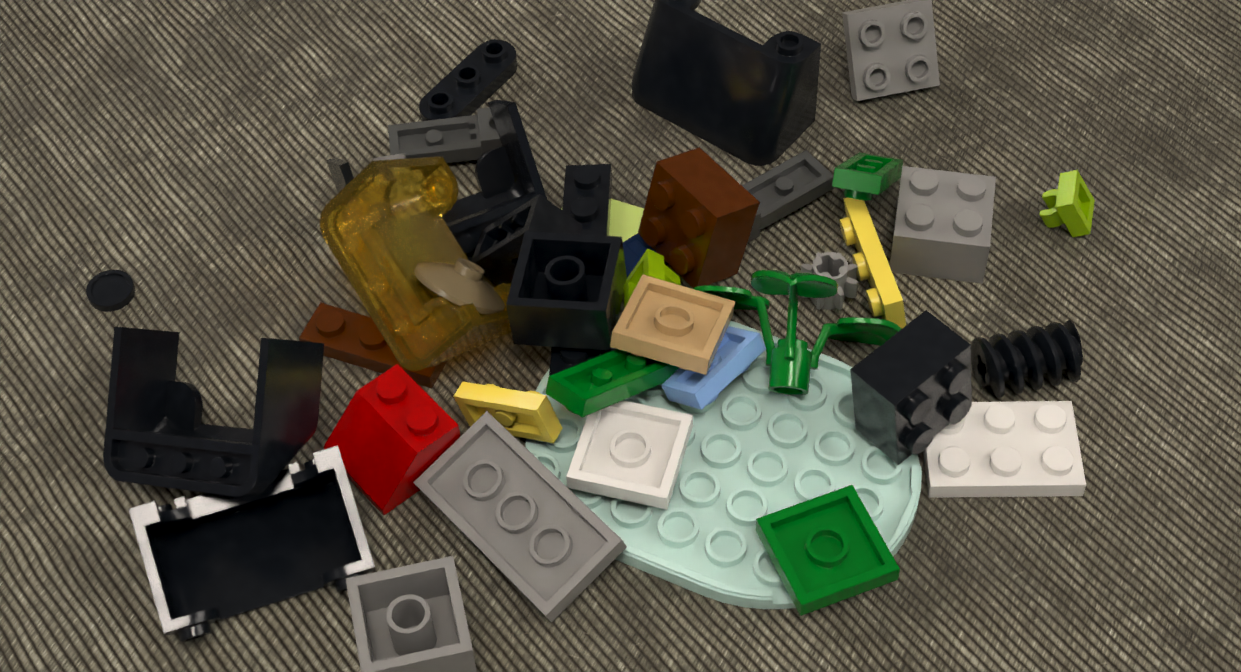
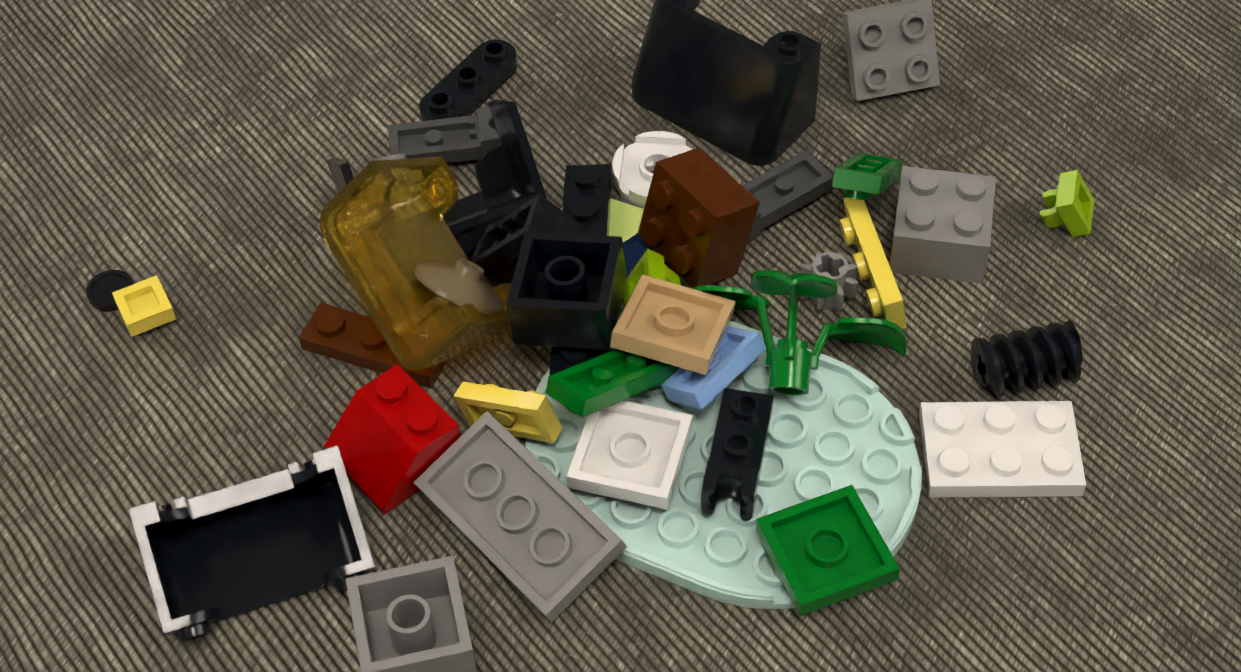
(144, 306): none -> light yellow plate
(157, 427): black windscreen -> none
(637, 160): none -> white plate
(737, 451): none -> black plate
(912, 387): black brick -> none

